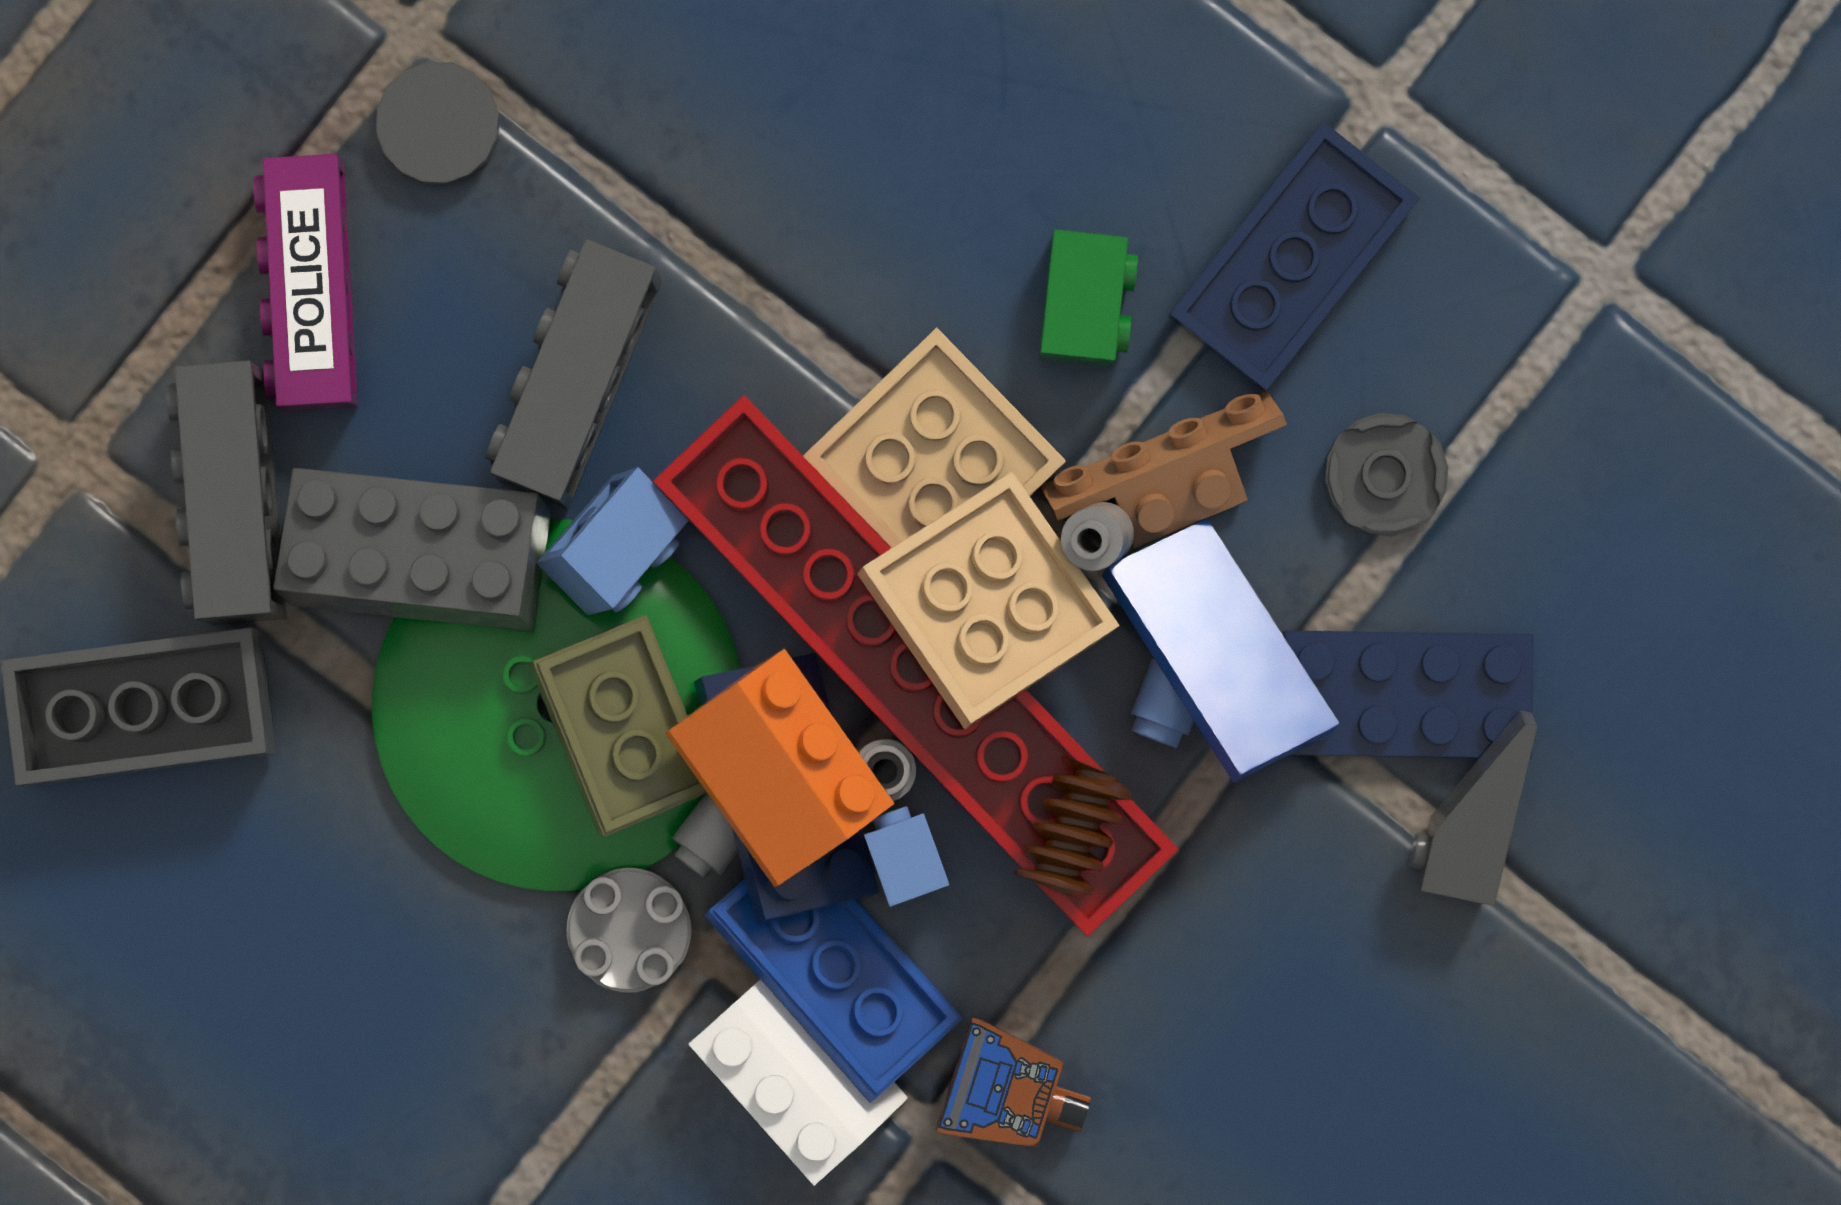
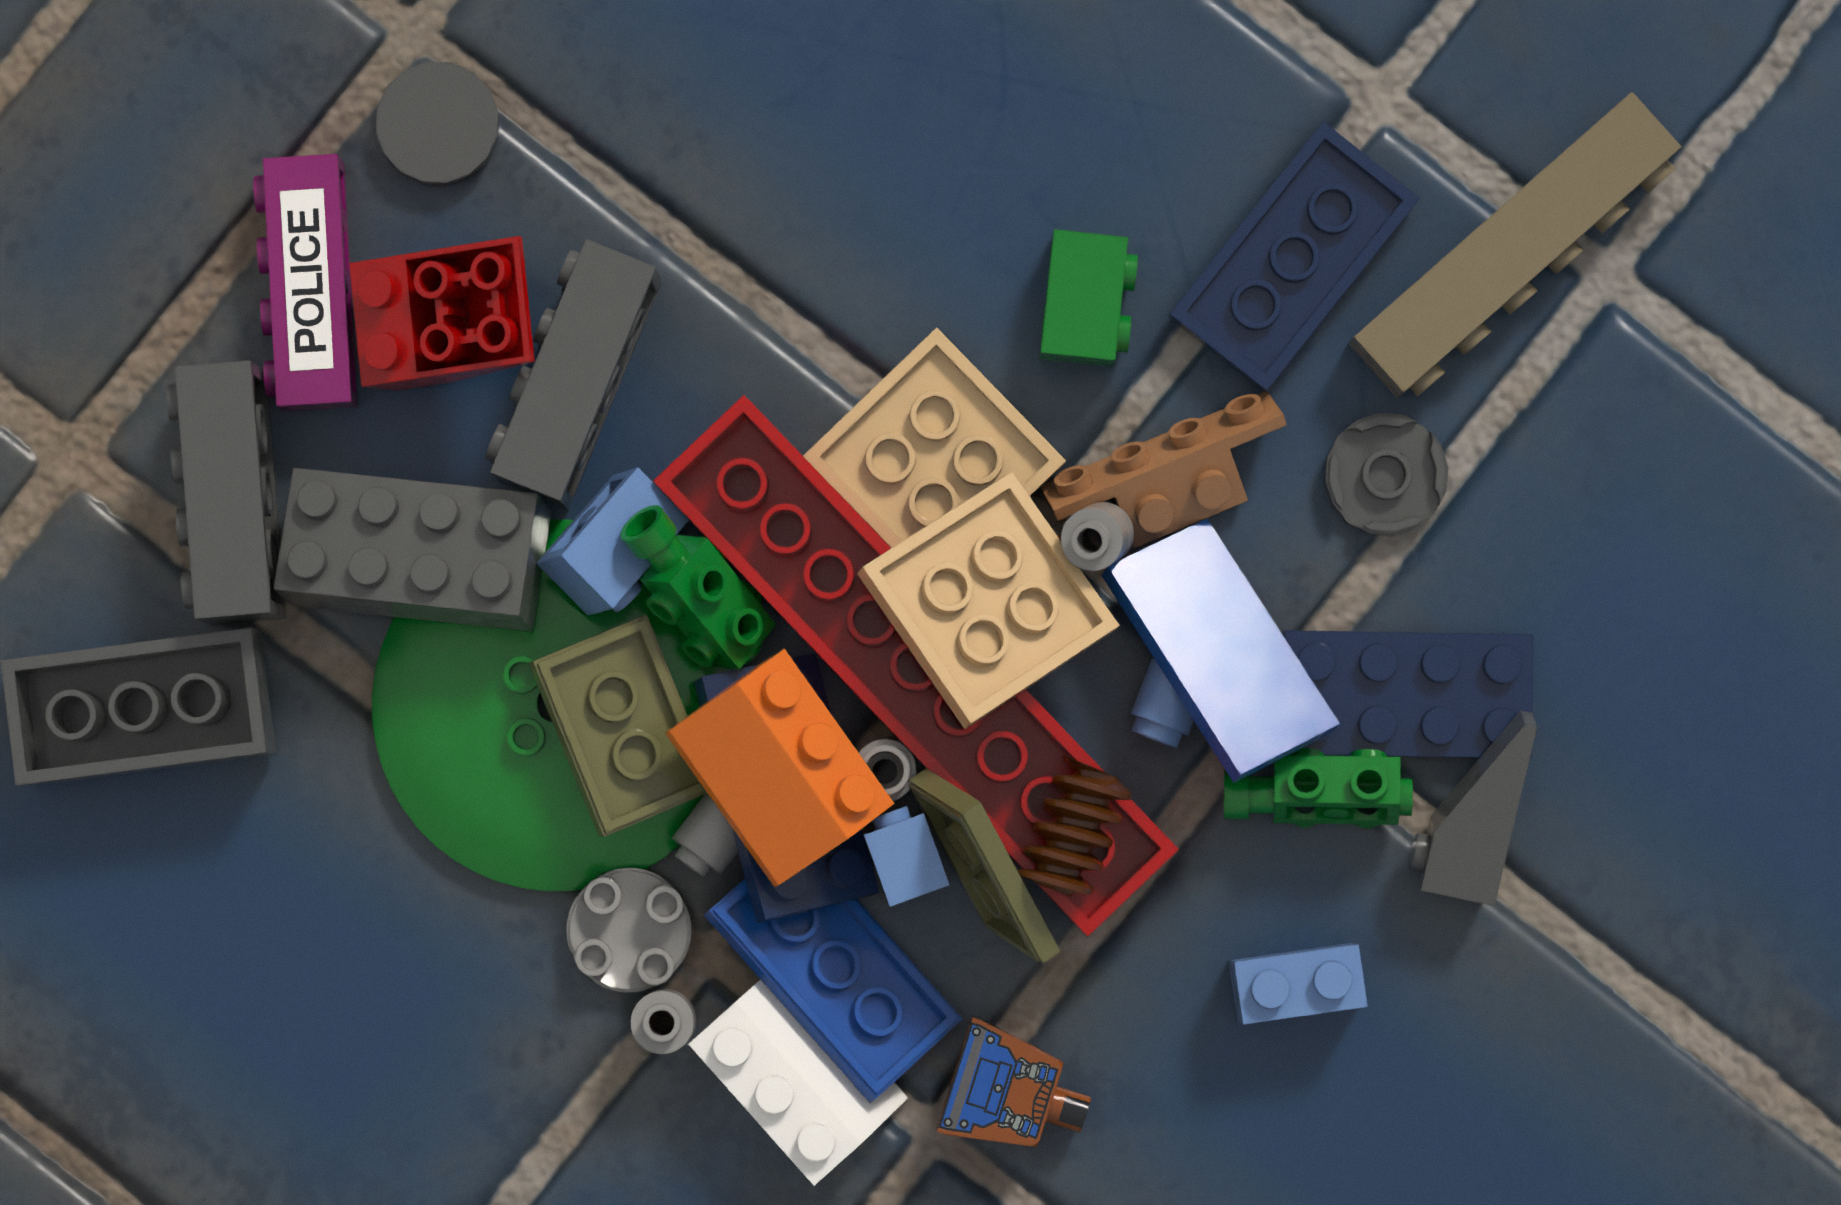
(441, 314): none -> red slope
(678, 1007): none -> light grey brick
(720, 622): none -> green brick
(983, 865): none -> olive tile
(1298, 983): none -> medium blue brick
(1326, 782): none -> green brick
(1515, 245): none -> dark tan brick

